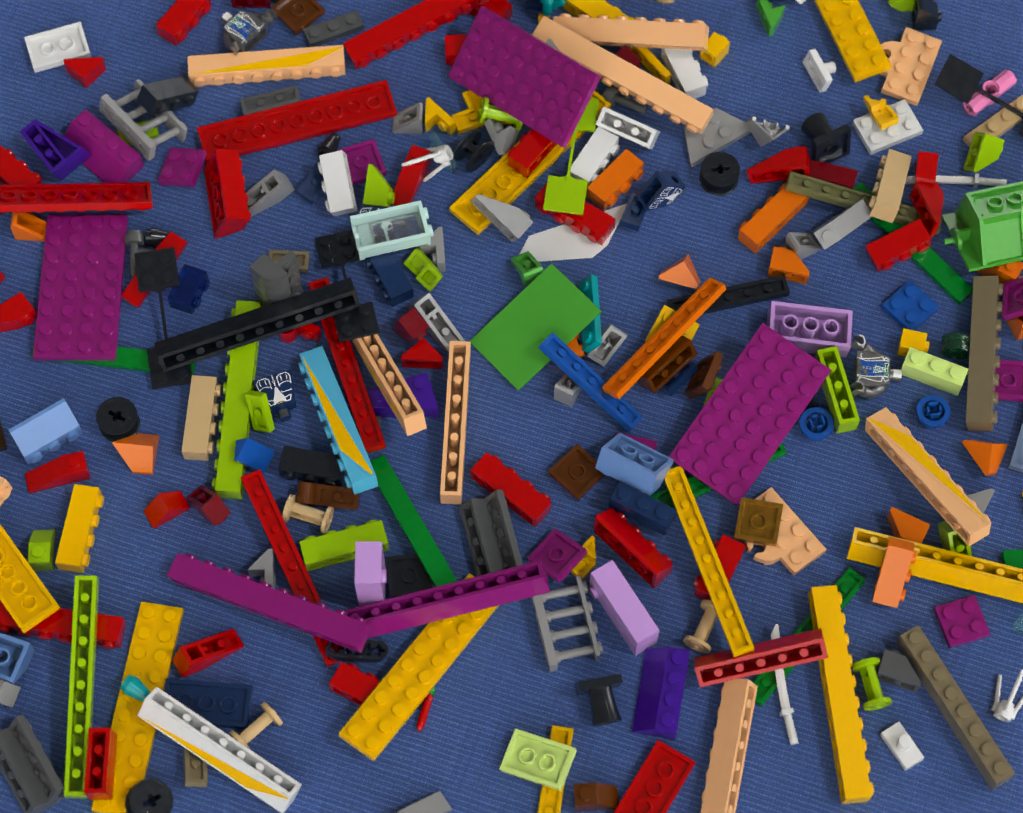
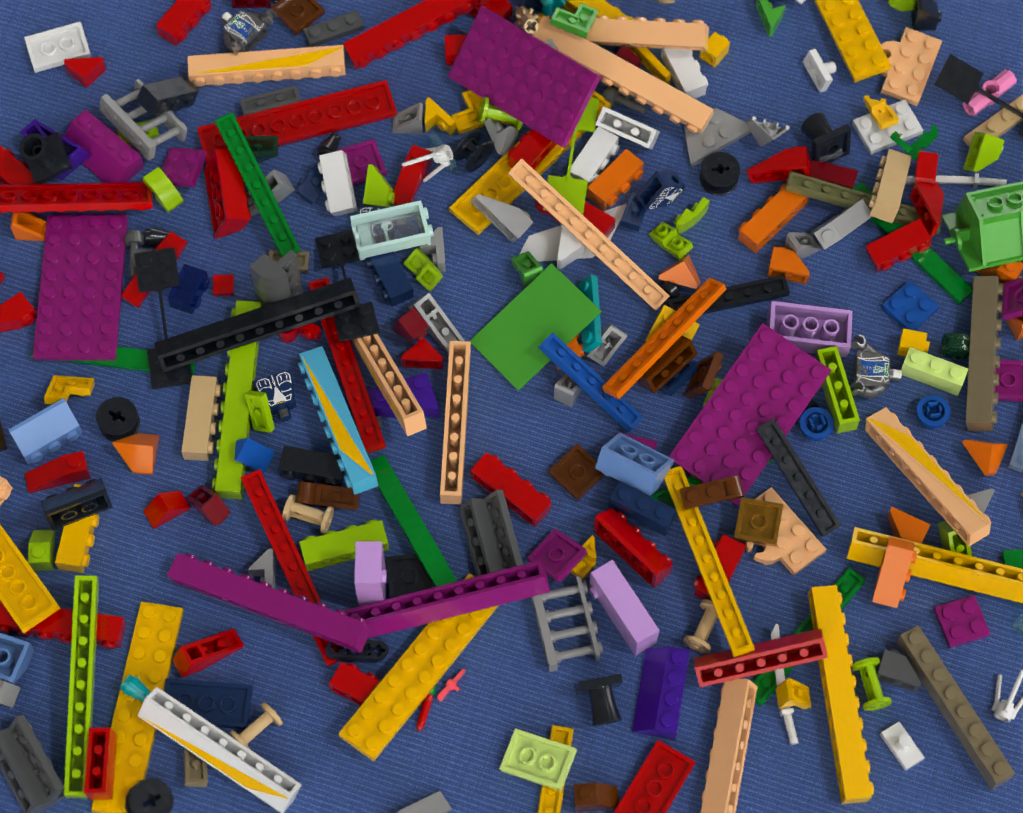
(45, 156): none -> black plant
(63, 386): none -> yellow plate
(76, 504): none -> black slope
(163, 189): none -> lime slope
(223, 285): none -> red tile
(257, 184): none -> green tile
(263, 147): none -> clear green slope
(451, 685): none -> coral piece
(526, 19): none -> tan piece
(569, 248): none -> white slope
(577, 23): none -> bright green plate
(588, 234): none -> light nougat plate
(670, 241): none -> lime slope
(671, 289): none -> black tile
(690, 218): none -> lime slope
(711, 492): none -> reddish brown plate
(793, 693): none -> yellow slope
(798, 477): none -> black plate
(923, 141): none -> green piece

